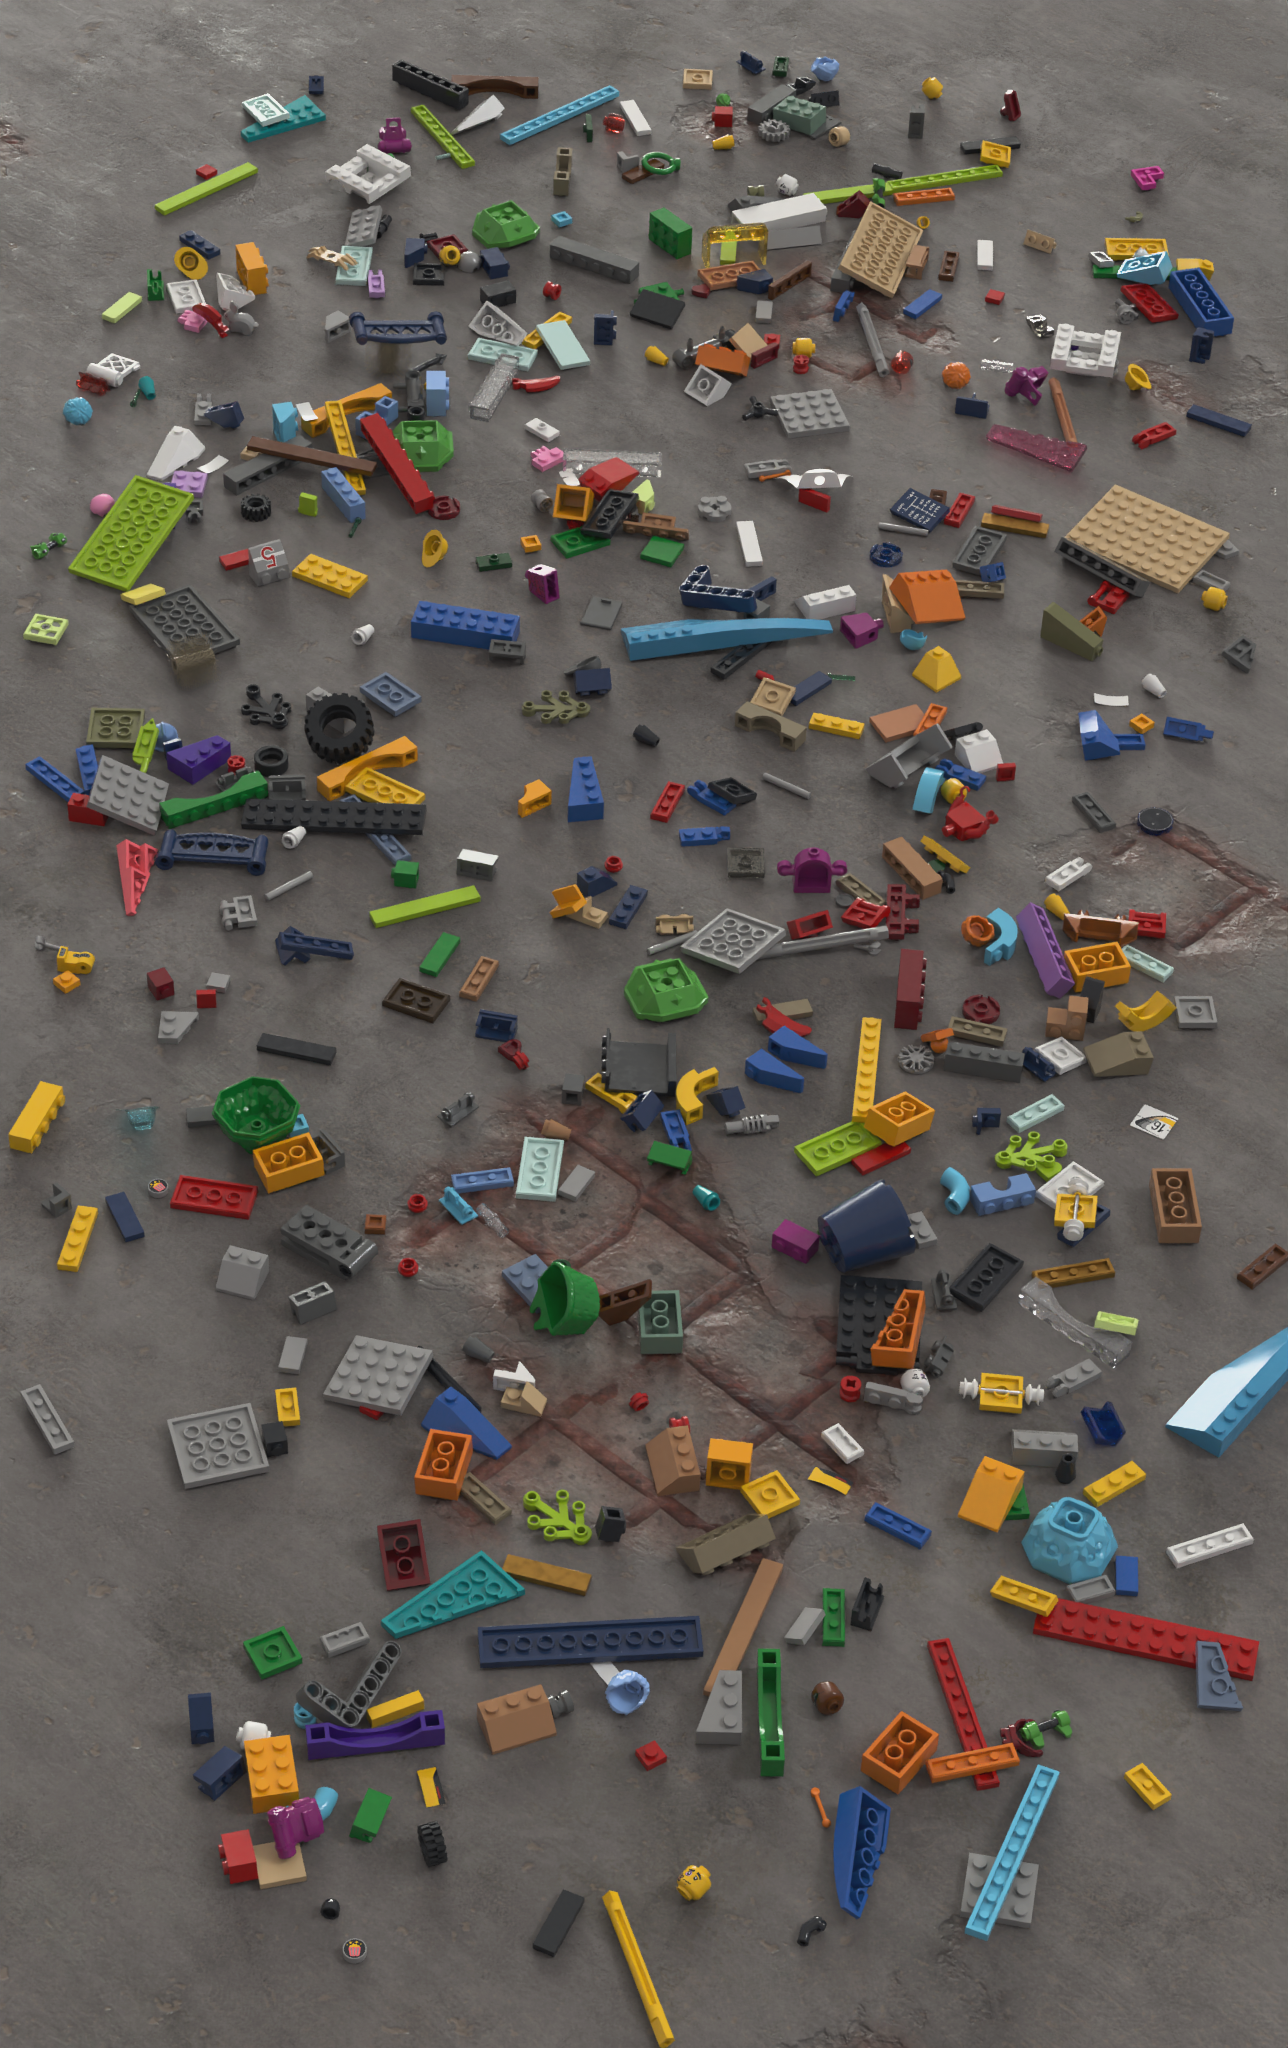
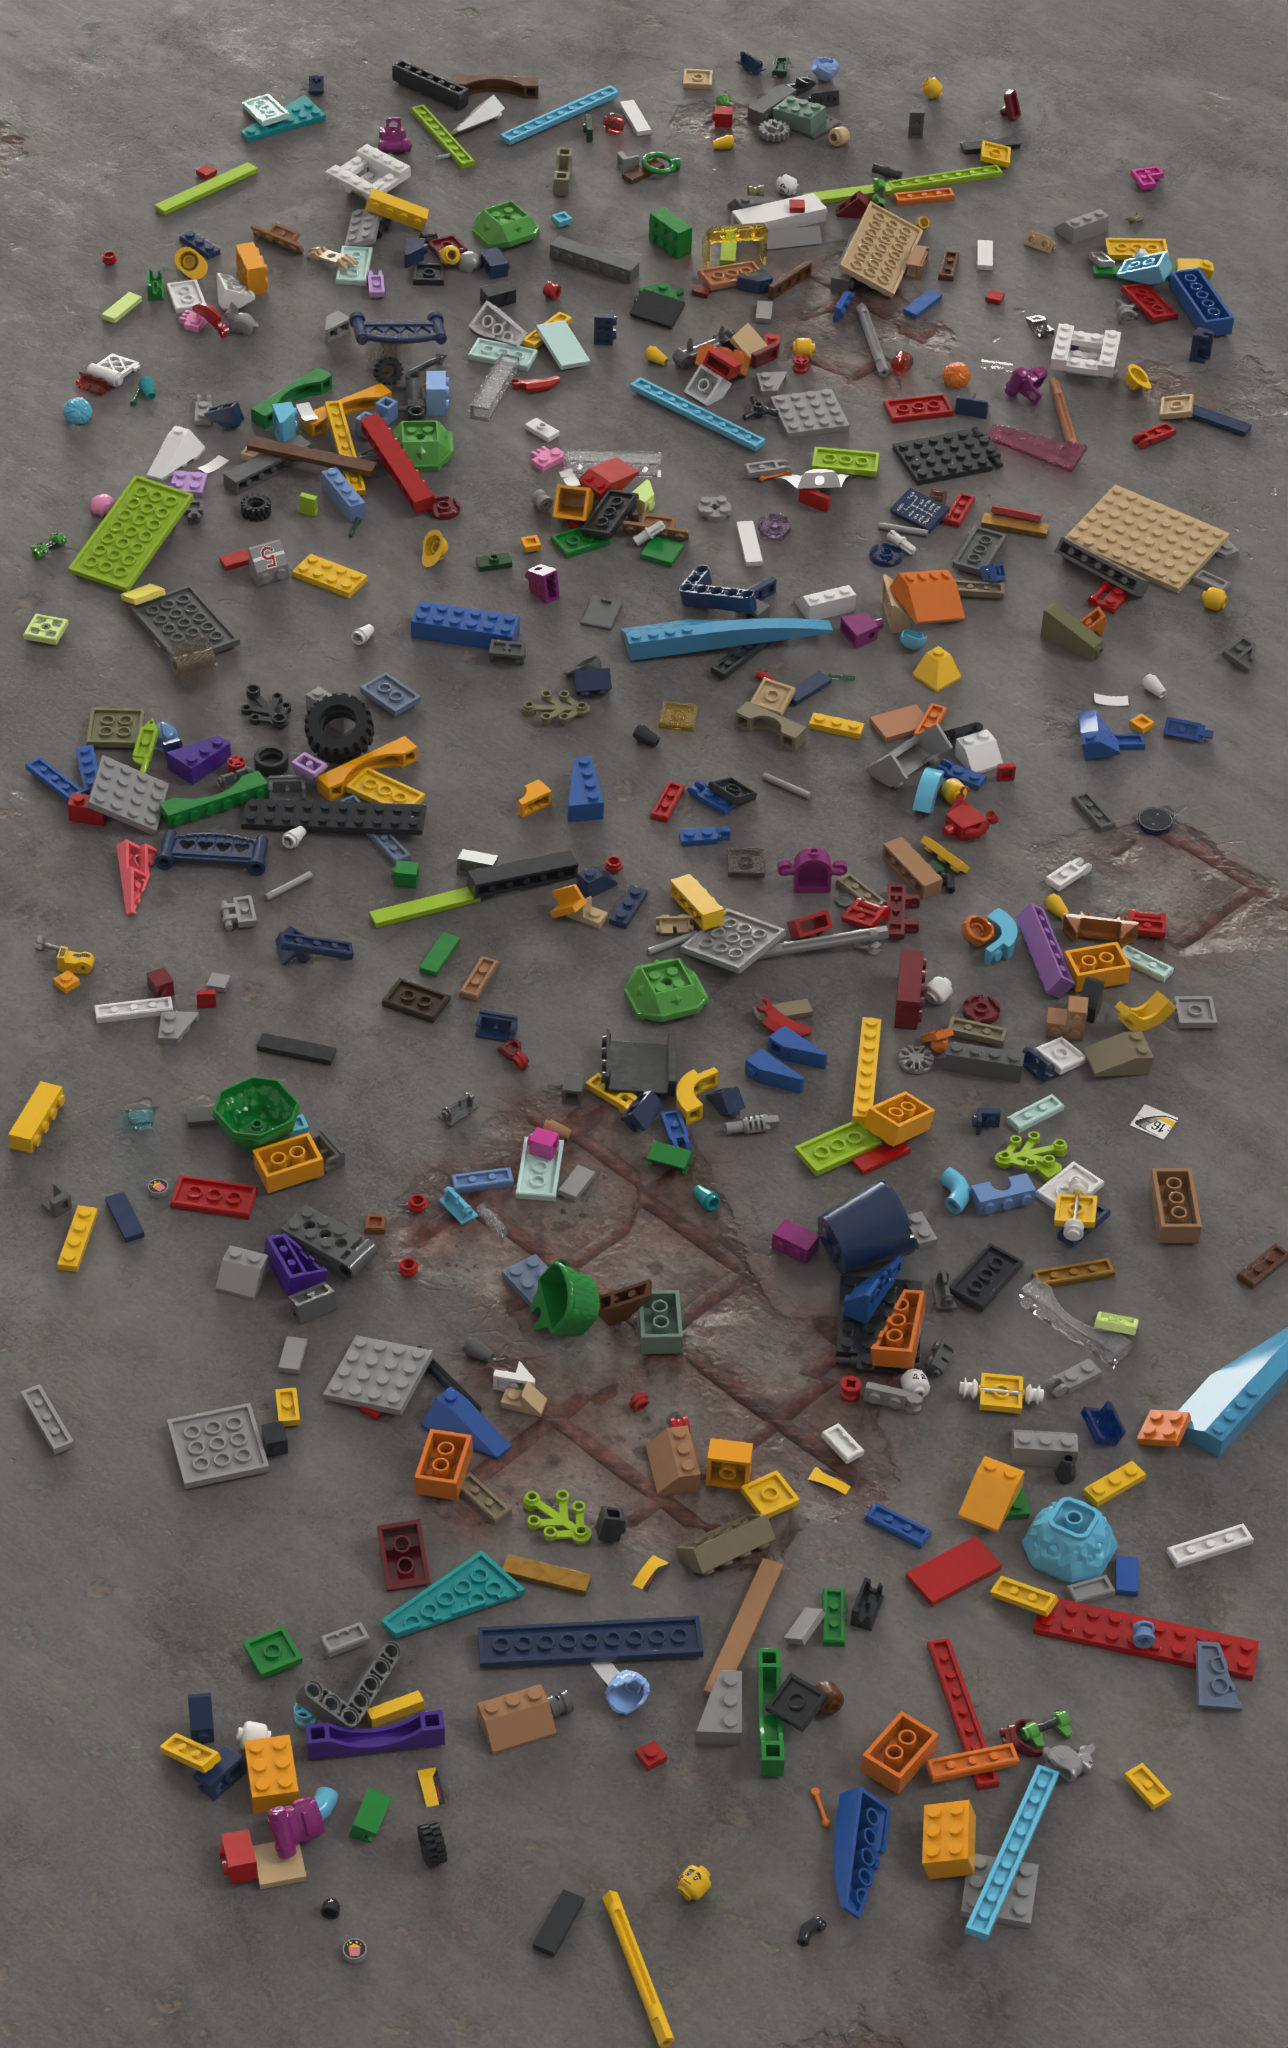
(109, 258): none -> red plate
(132, 1009): none -> white tile
(190, 1753): none -> yellow plate
(280, 235): none -> medium nougat bracket
(291, 1265): none -> dark purple wedge
(308, 766): none -> lavender slope
(312, 384): none -> green arch
(396, 209): none -> yellow brick
(397, 370): none -> black tyre
(522, 874): none -> black brick
(543, 1143): none -> dark pink brick
(649, 533): none -> white axle
(649, 1573): none -> yellow sticker
(678, 716): none -> clear yellow tile
(697, 902): none -> yellow brick
(698, 414): none -> medium azure plate
(722, 363): none -> red brick
(770, 382): none -> light grey wing
(774, 526): none -> clear purple plate
(796, 205): none -> tile
(796, 1702): none -> black tile
(846, 461): none -> lime plate
(870, 1293): none -> blue wedge
(901, 542): none -> white axle
(918, 408): none -> red tile
(938, 990): none -> white head
(948, 456): none -> black plate
(949, 1839): none -> light orange brick
(953, 1571): none -> red tile
(1069, 1762): none -> light grey animal
(1084, 226): none -> light grey slope
(1143, 1634): none -> medium blue wheel
(1164, 1428): none -> orange plate
(1176, 406): none -> tan tile

